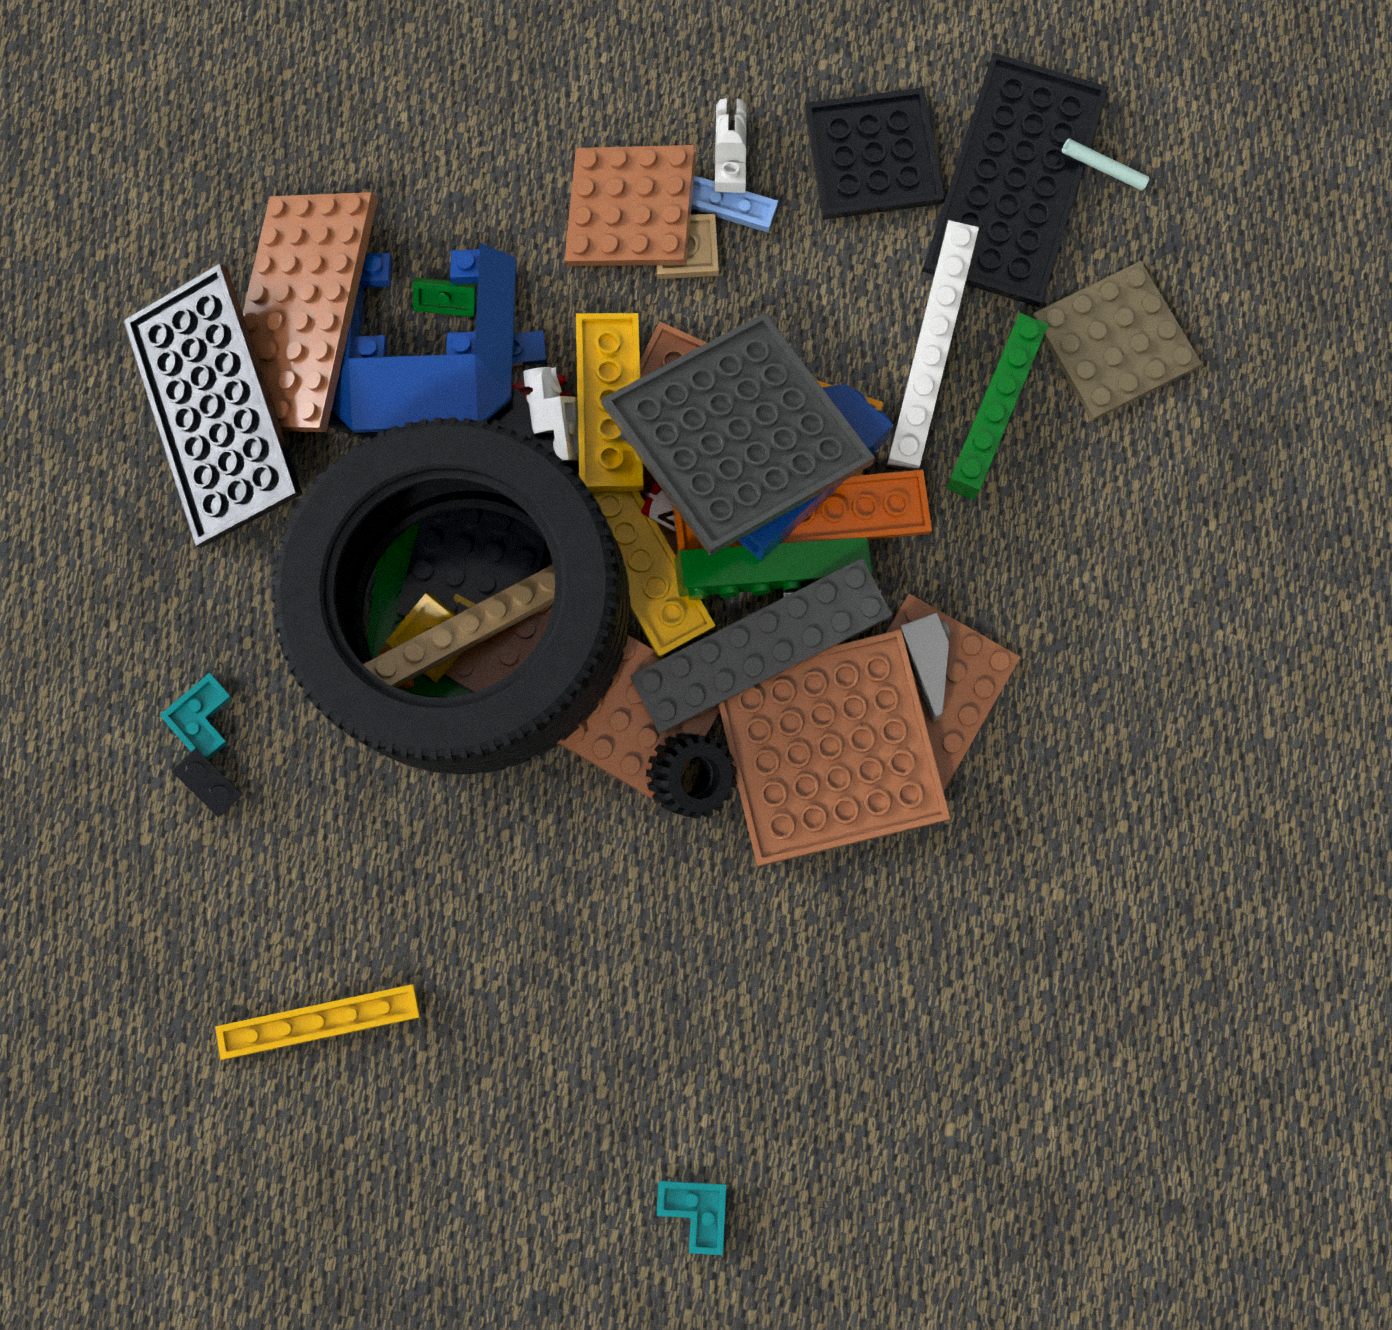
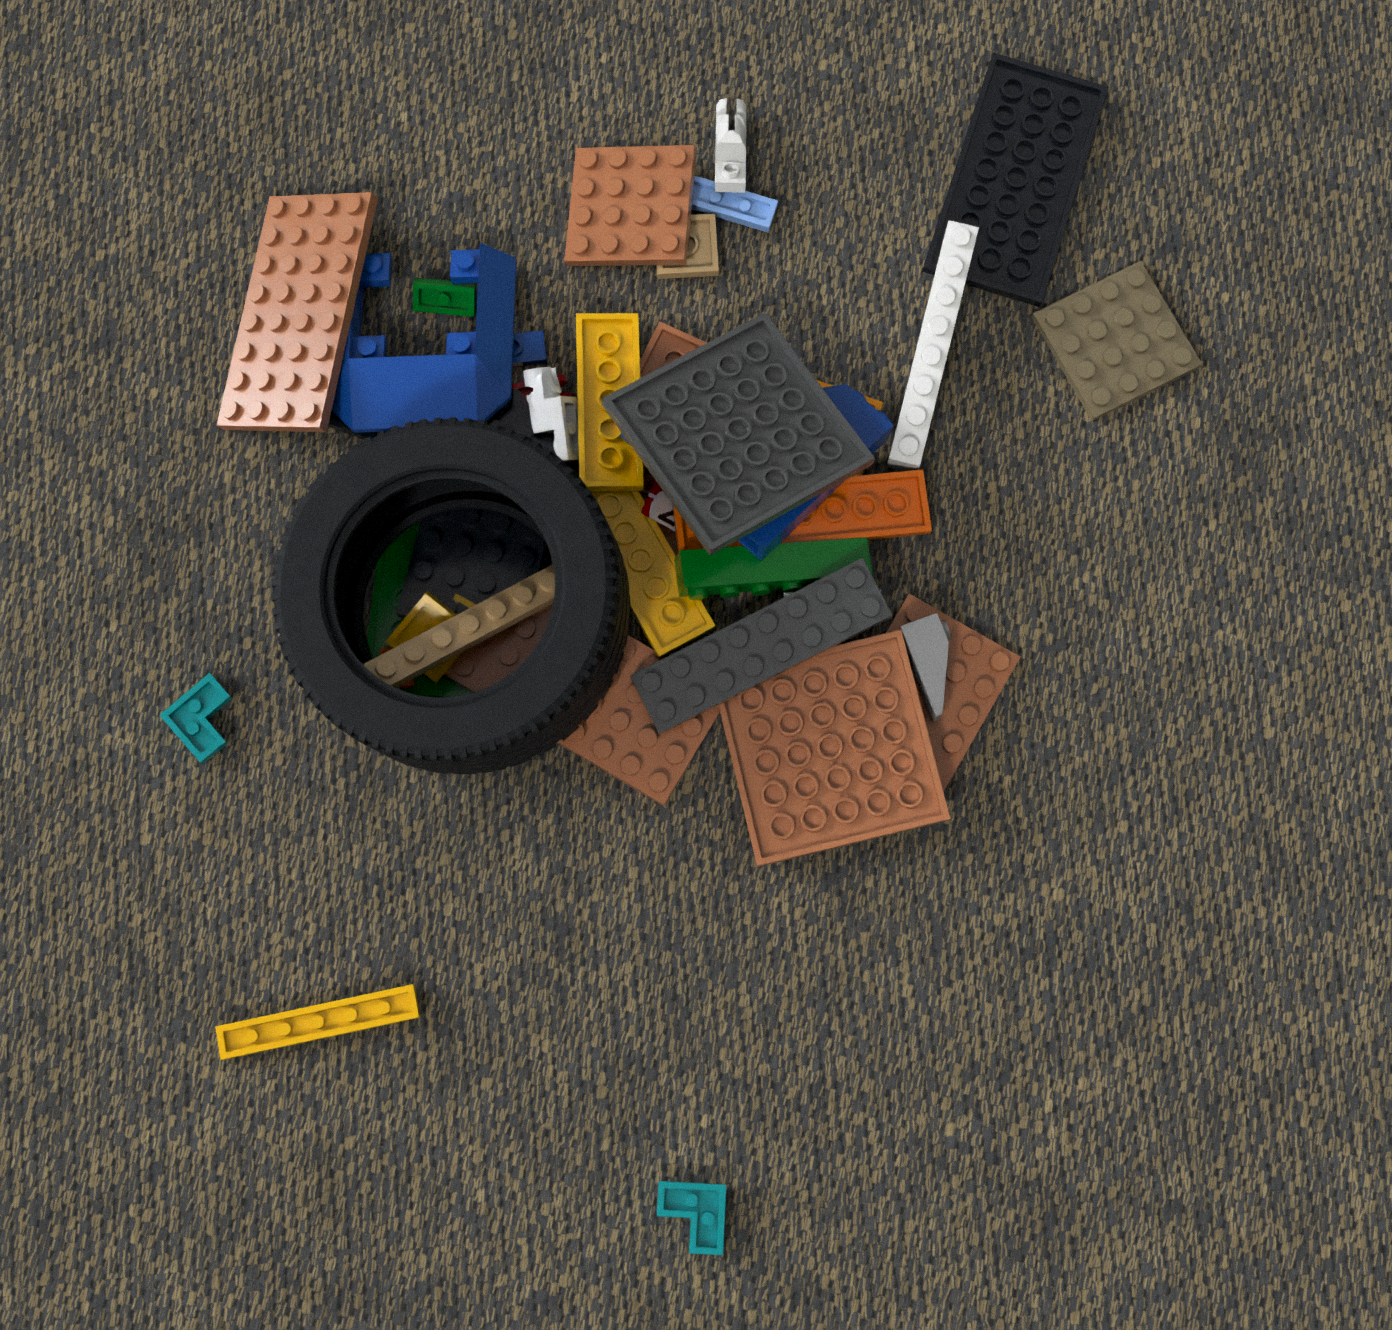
(206, 782): black plate -> none
(212, 406): plate -> none
(714, 782): black tyre -> none
(873, 153): black plate -> none
(997, 406): green brick -> none
(1105, 164): light aqua piece -> none

